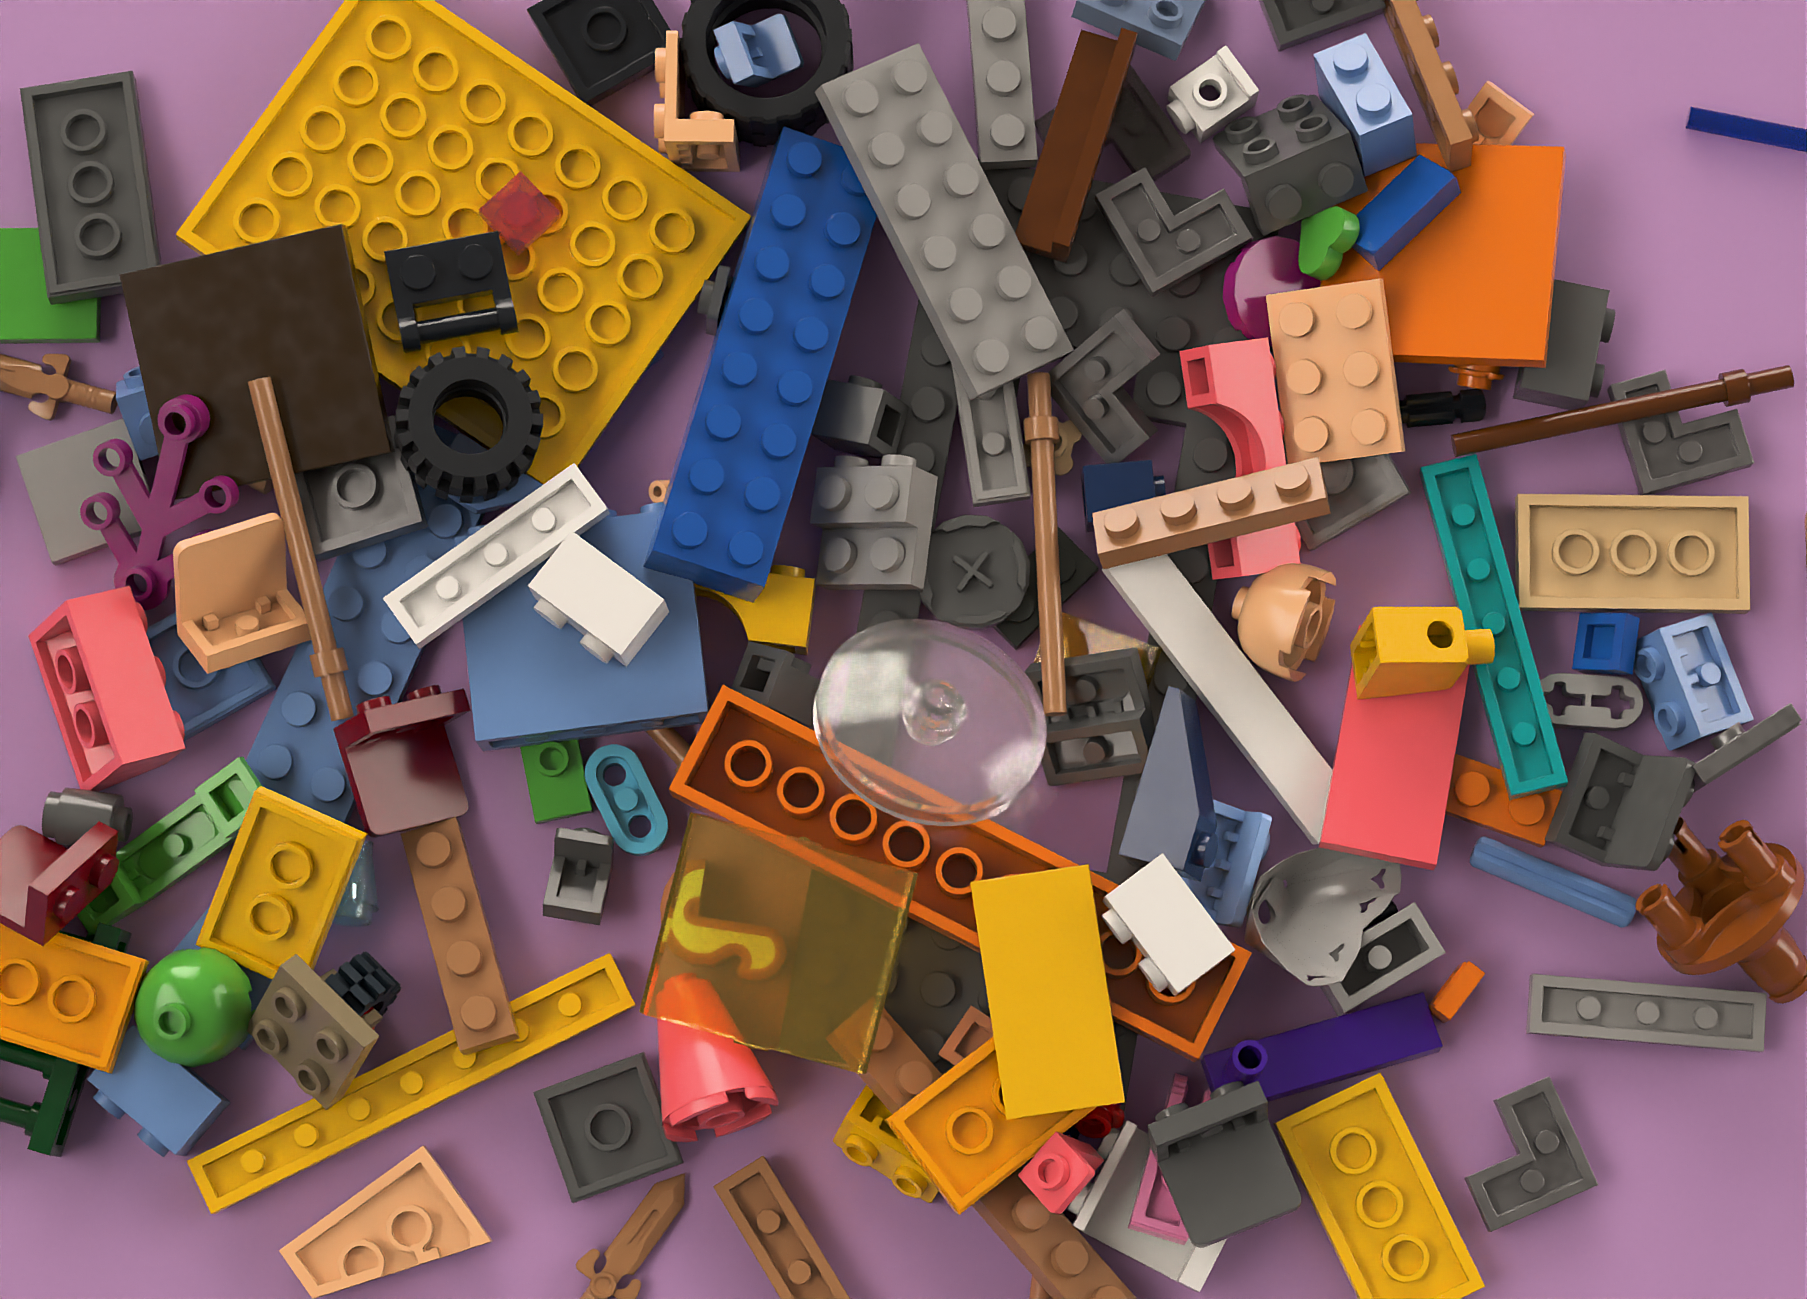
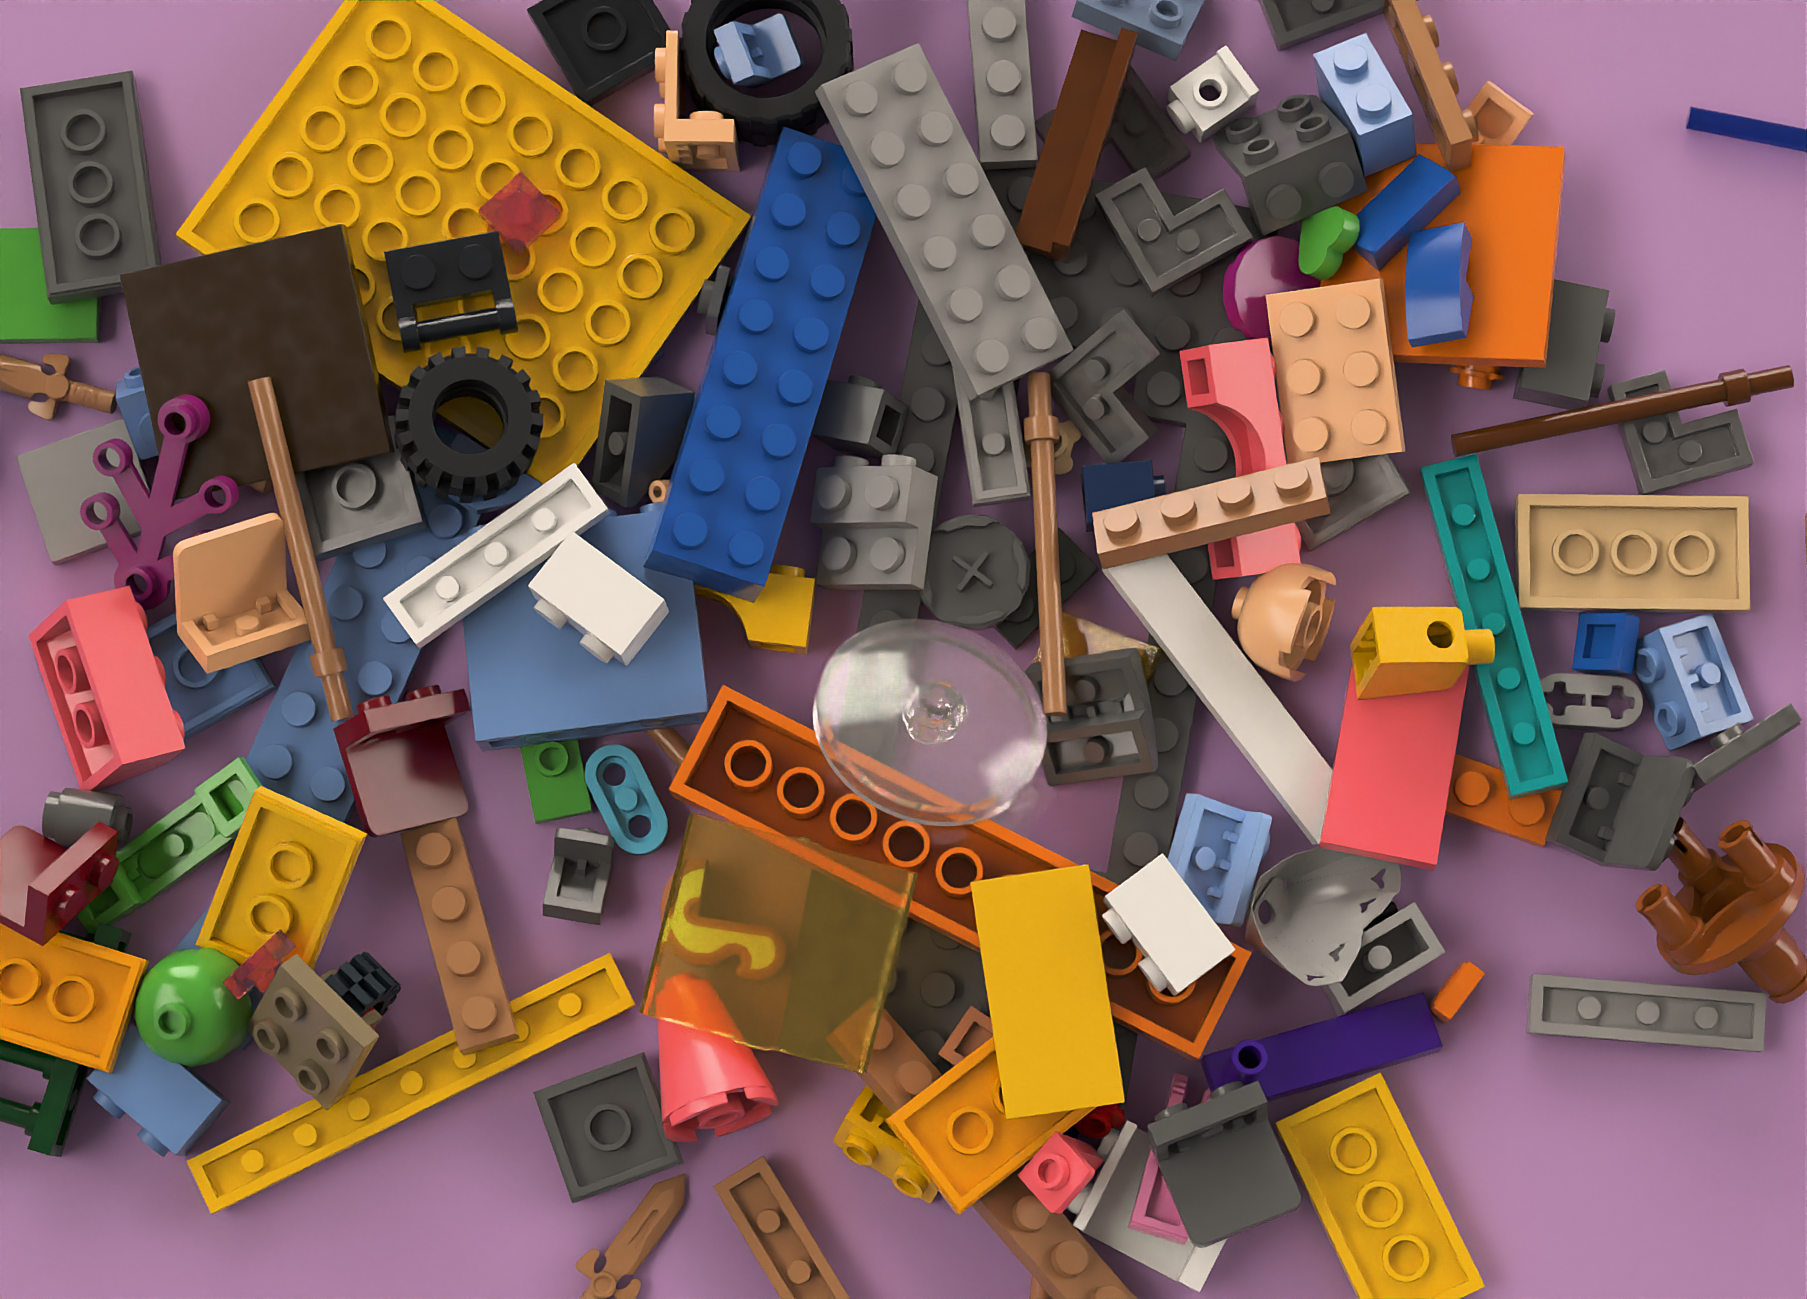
(260, 966): none -> clear pink plate
(360, 895): clear light blue cone -> none
(386, 1228): light nougat wing -> none
(638, 435): none -> dark grey slope
(777, 682): dark grey brick -> none
(1174, 797): slope -> none
(1436, 285): none -> blue slope
(1442, 408): black axle -> none
(1547, 1160): flat silver plate -> none
(1553, 882): medium blue axle -> none

